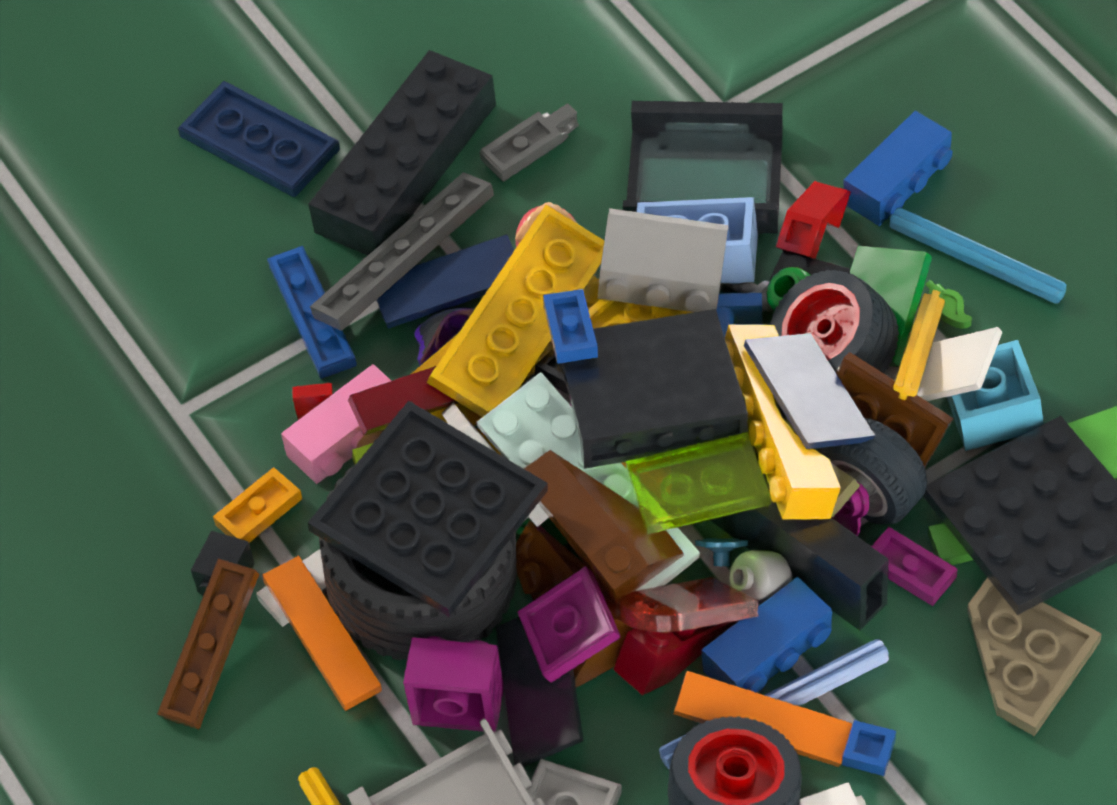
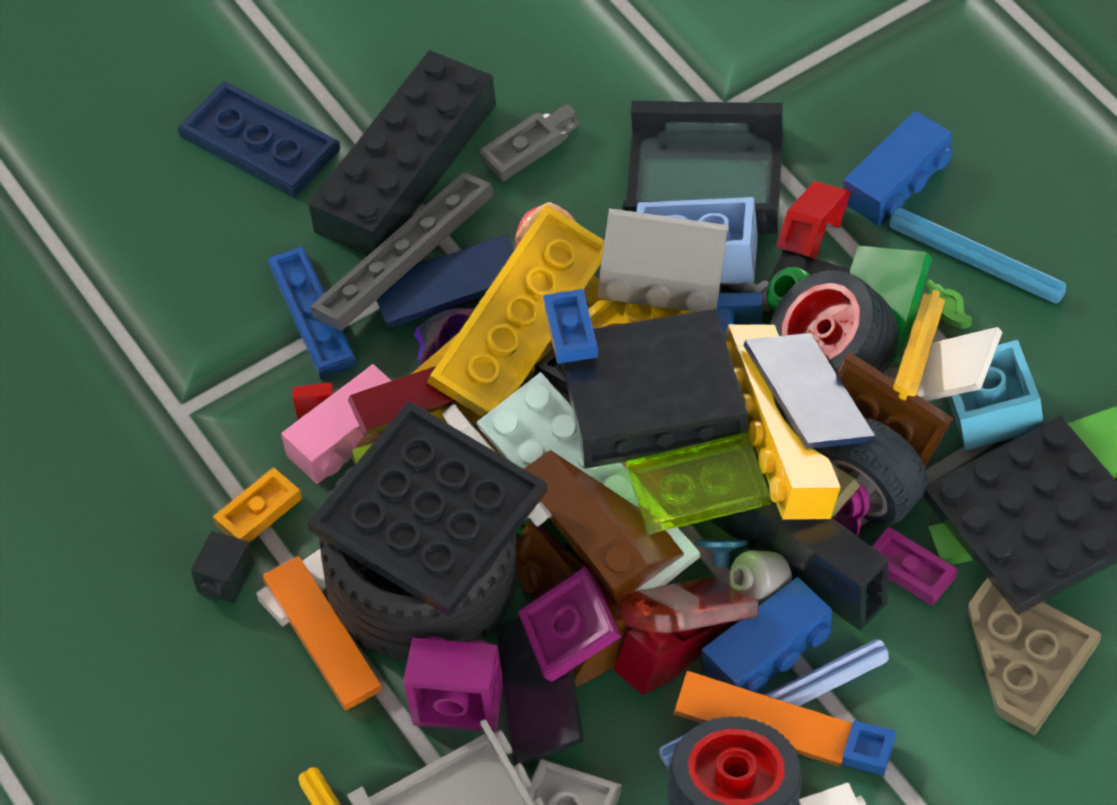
(208, 644): reddish brown tile -> none

